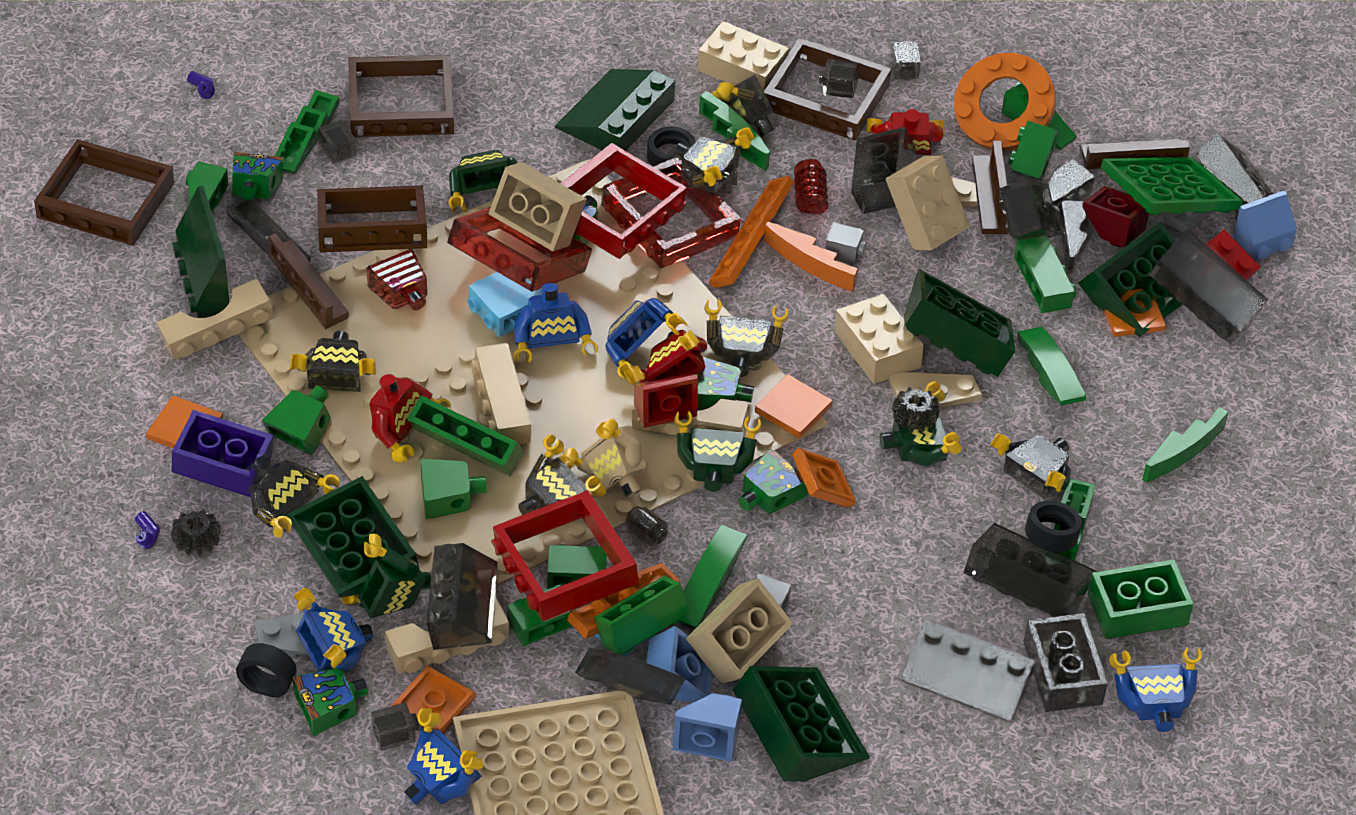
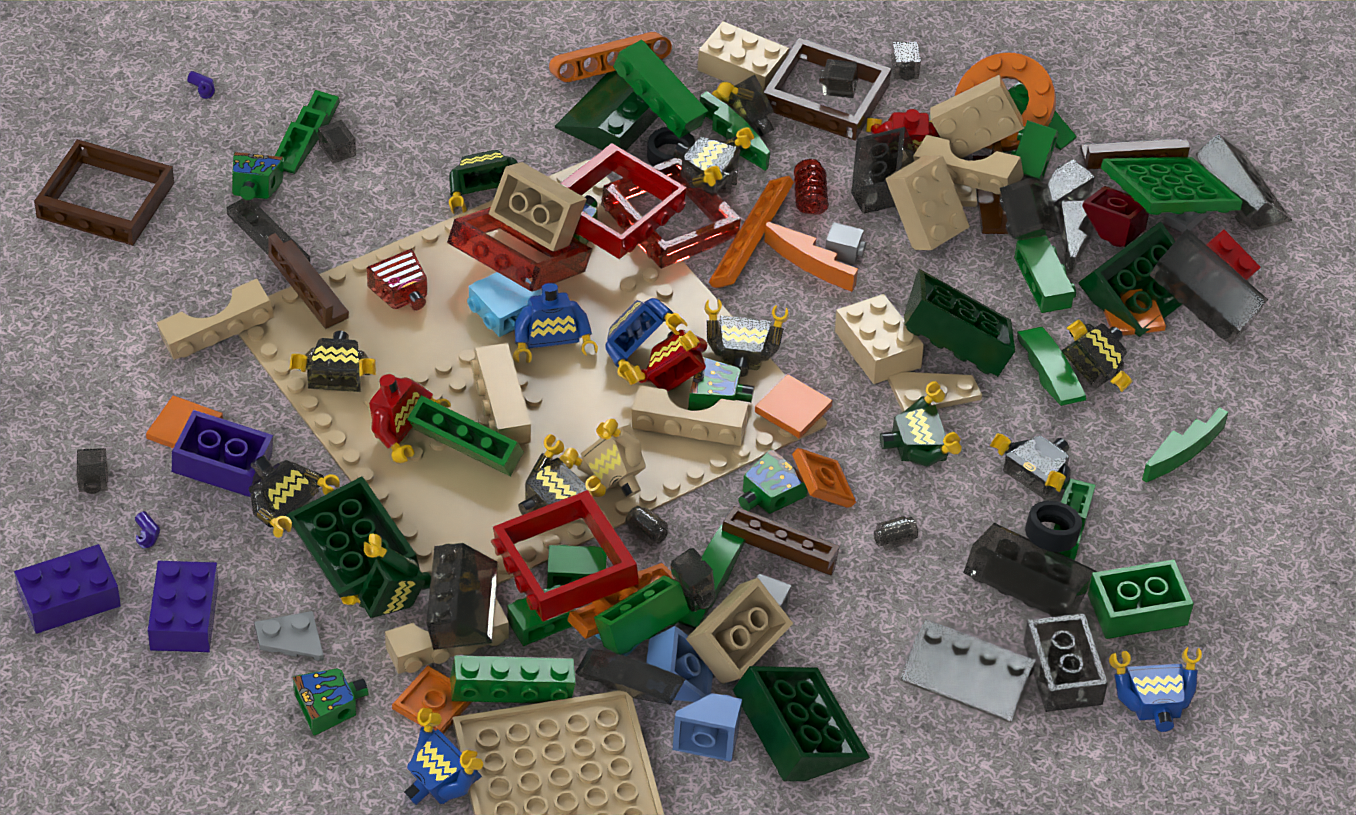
(67, 588): none -> dark purple brick
(92, 470): none -> clear smoke brick
(183, 606): none -> dark purple brick
(195, 532): clear smoke gear -> none
(201, 258): dark green slope -> none
(212, 178): green slope -> none
(272, 659): black tyre -> none
(299, 419): green torso -> none
(330, 635): blue torso -> none
(375, 234): reddish brown window -> none
(394, 726): clear smoke brick -> none
(400, 122): reddish brown window -> none
(448, 487): green torso -> none
(511, 679): none -> green brick
(599, 54): none -> orange beam
(660, 88): none -> green brick
(662, 399): red slope -> none
(695, 579): none -> clear smoke brick
(715, 454): dark green torso -> none
(782, 540): none -> reddish brown fence
(895, 532): none -> clear smoke brick
(915, 409): clear smoke gear -> none
(977, 117): none -> tan brick
(984, 174): none -> tan arch
(1098, 354): none -> clear smoke torso
(1265, 226): medium blue slope -> none

